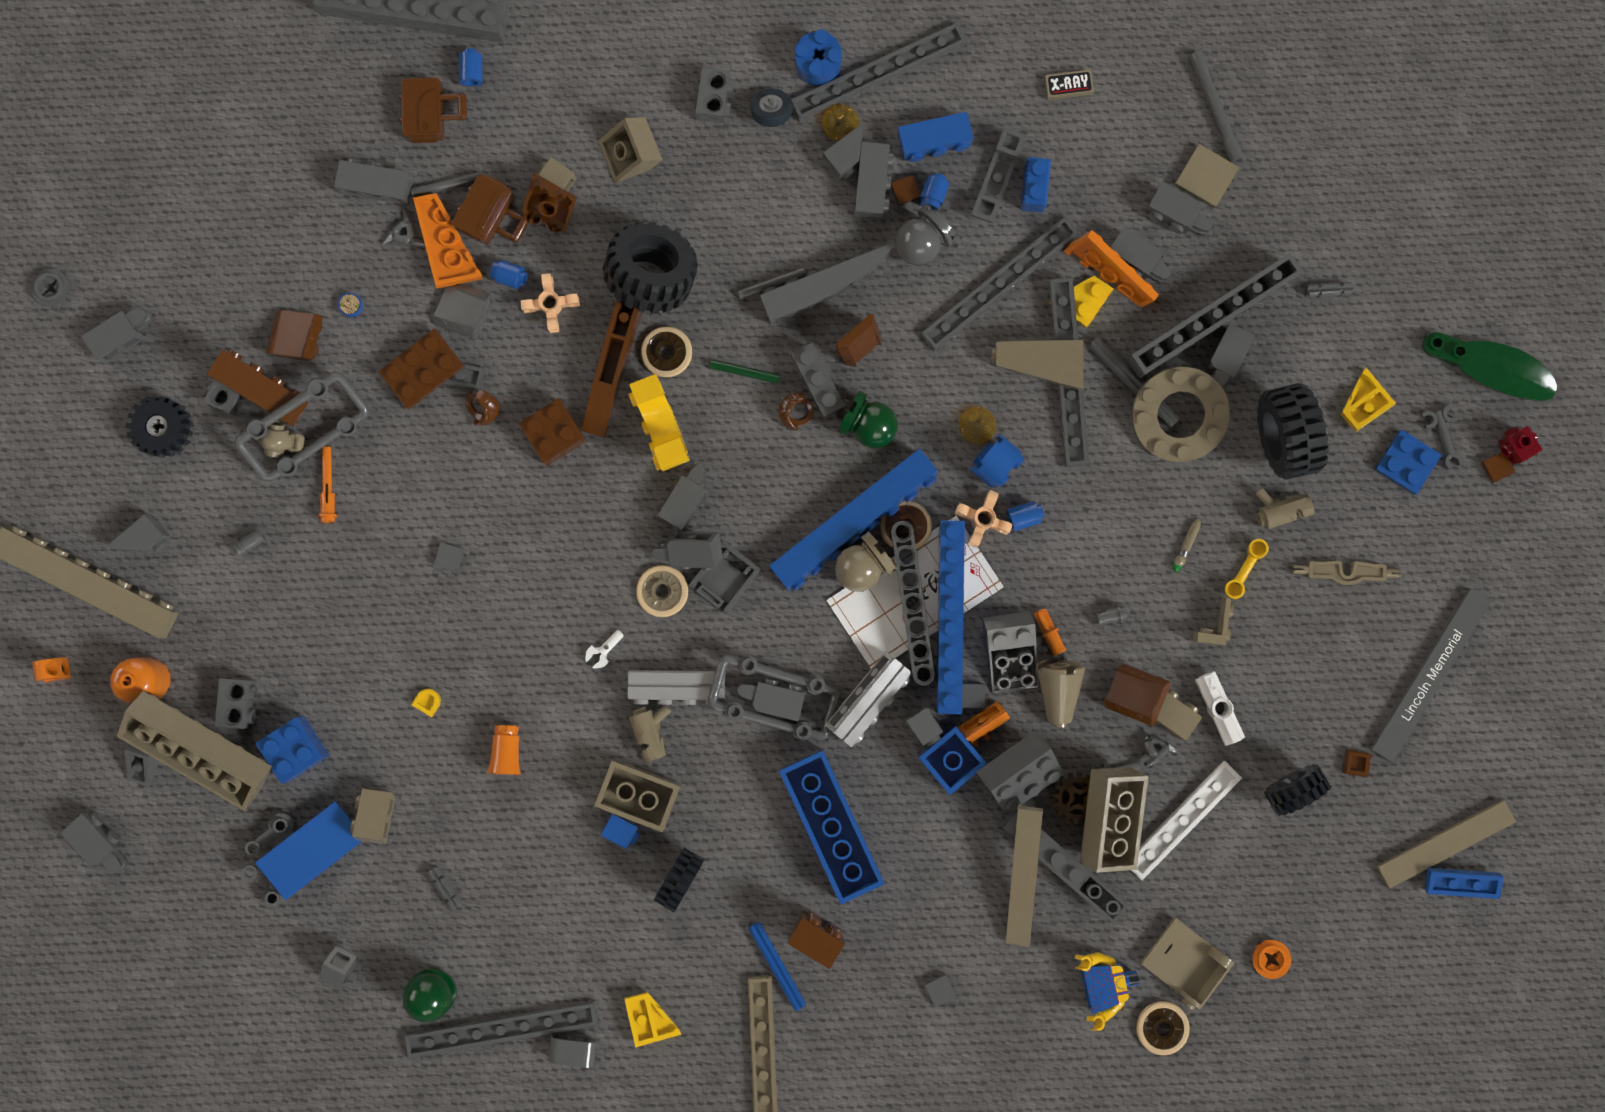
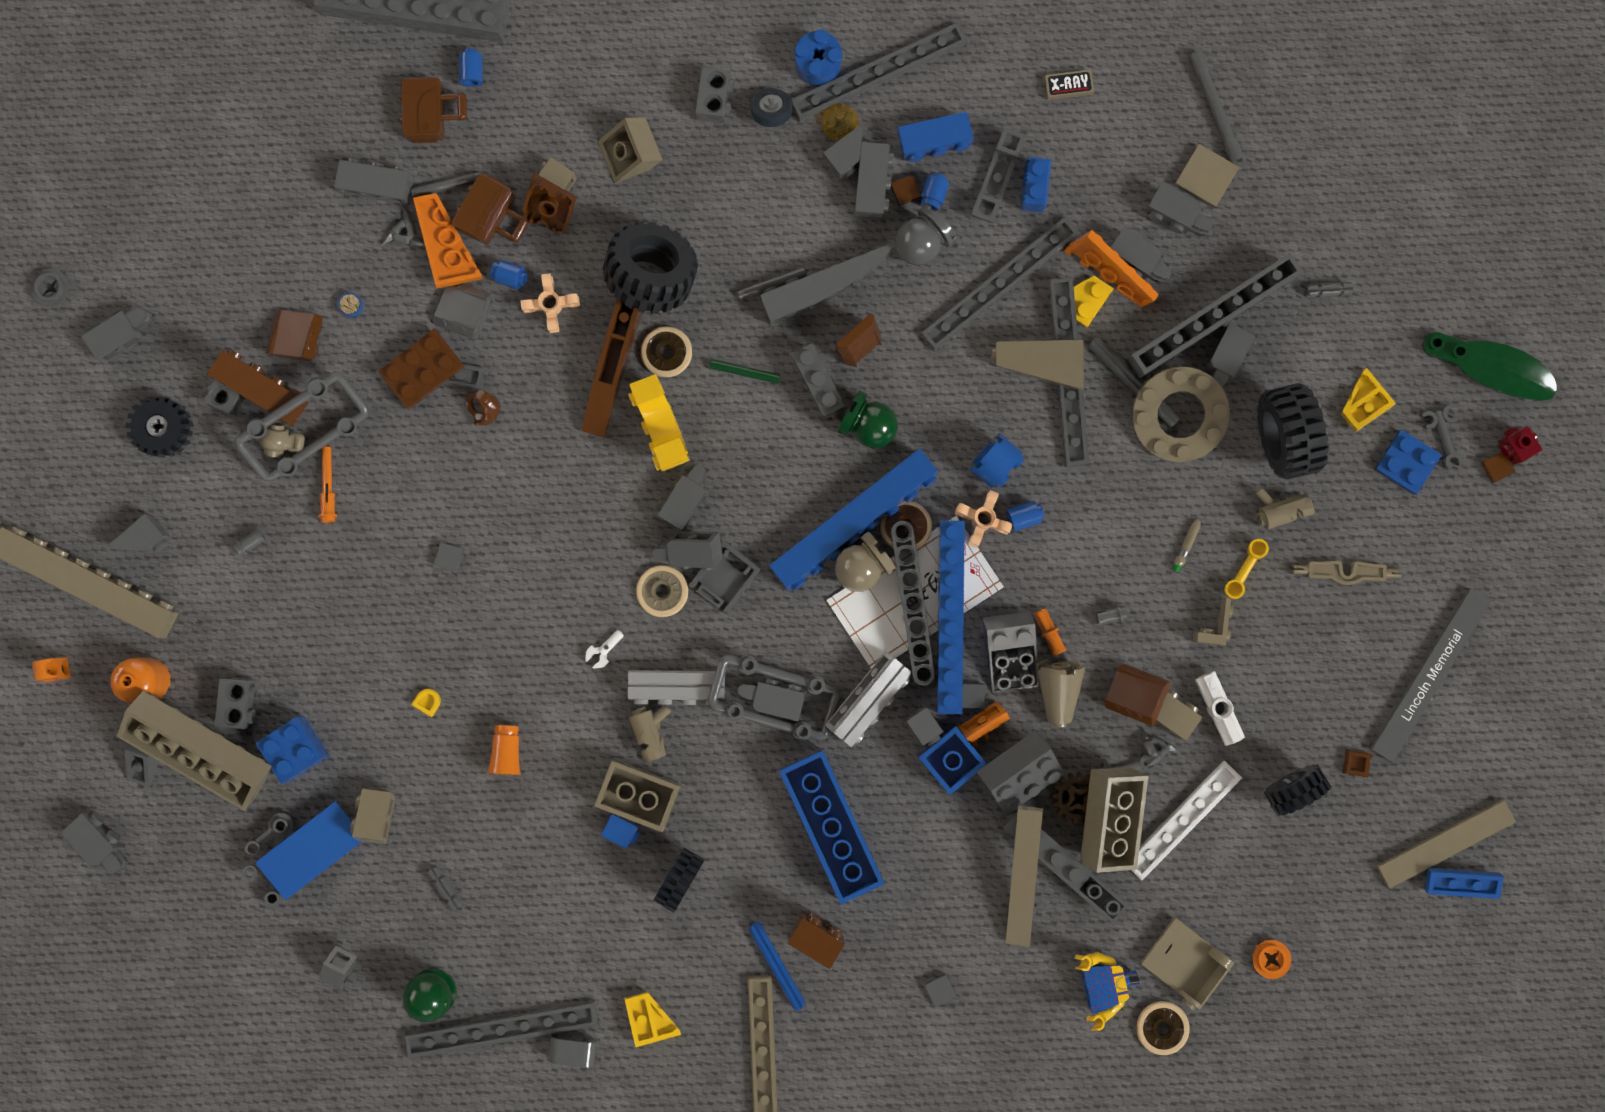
(552, 432): reddish brown brick -> none
(786, 406): reddish brown piece -> none
(968, 430): clear yellow gear -> none

